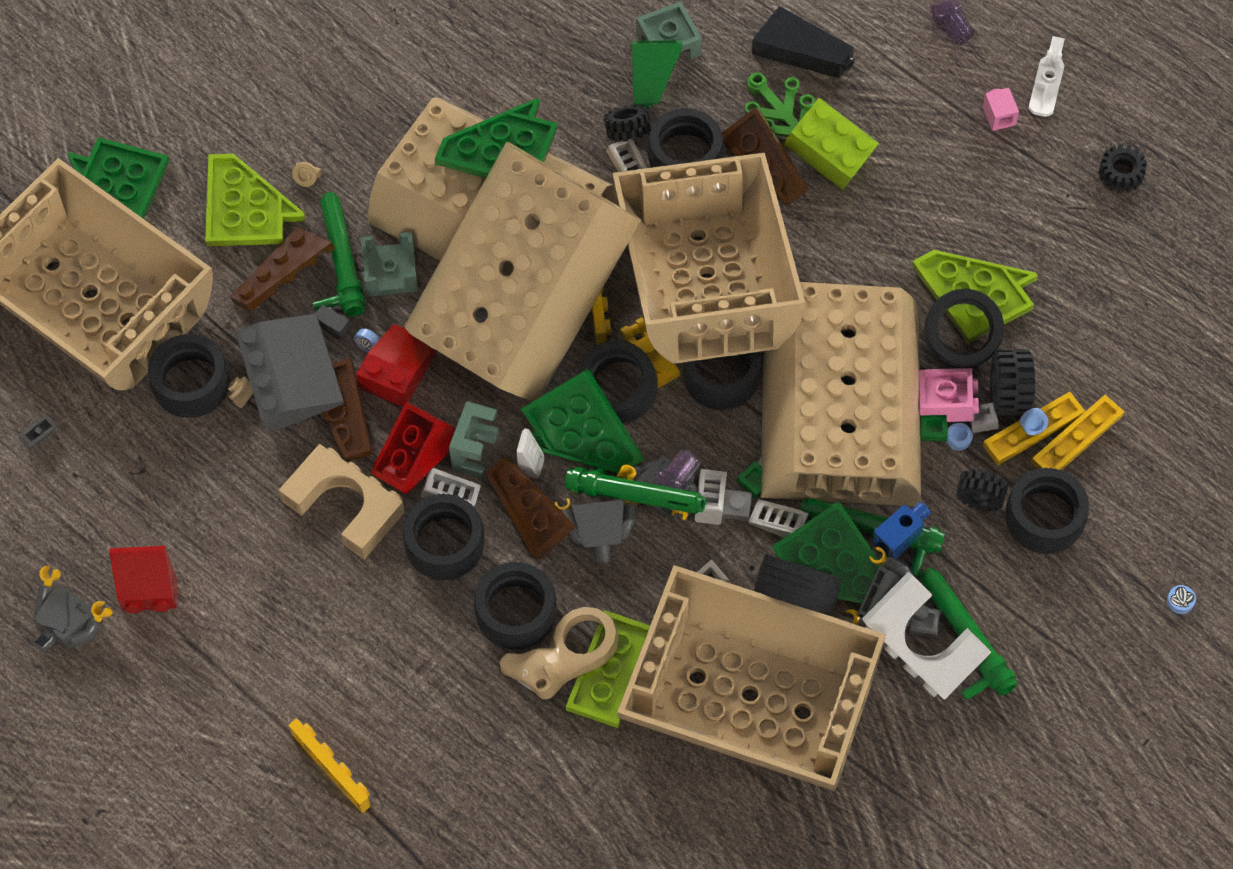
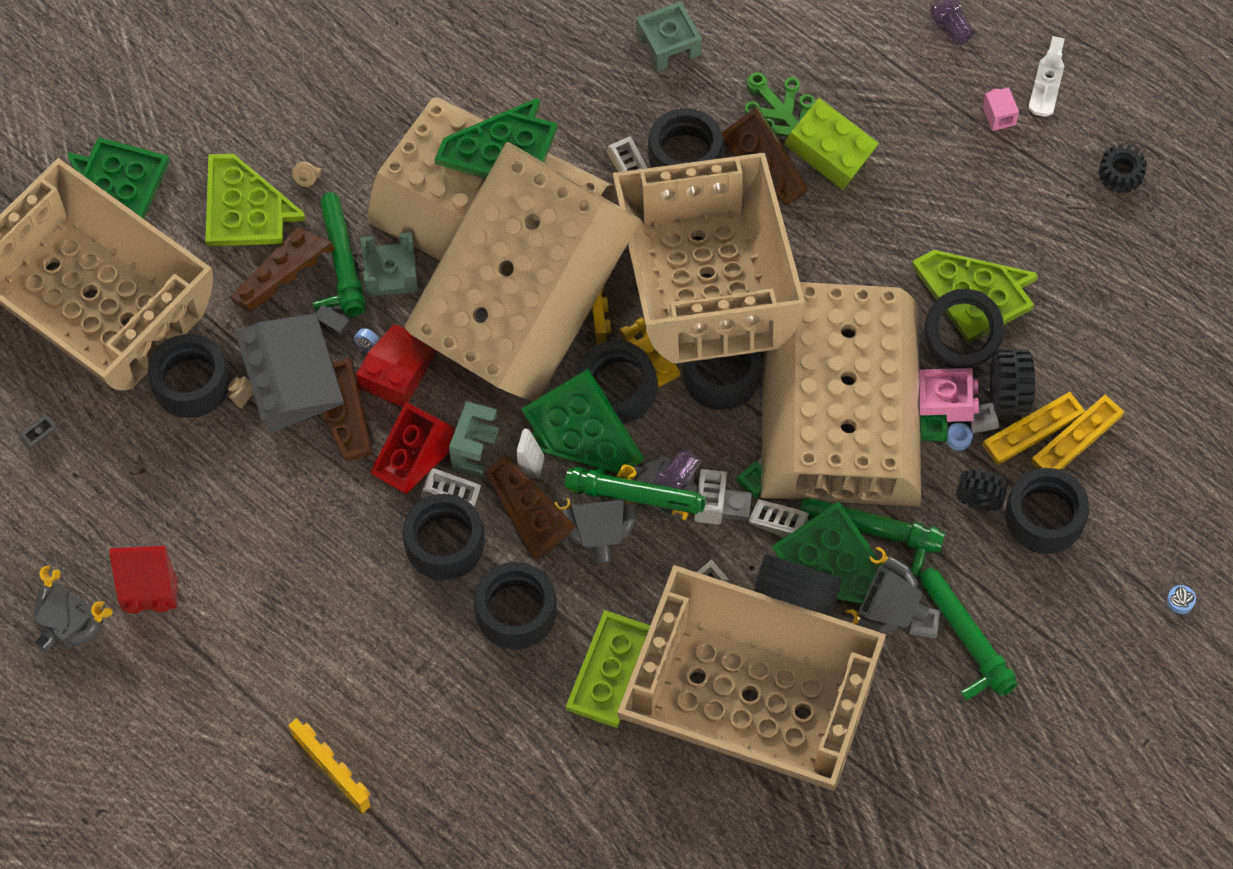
(327, 470): tan arch -> none
(549, 668): tan animal -> none
(627, 123): black tyre -> none
(652, 68): green slope -> none
(802, 44): black slope -> none
(894, 537): blue torso -> none
(941, 671): white arch -> none
(1034, 421): light blue tile -> none

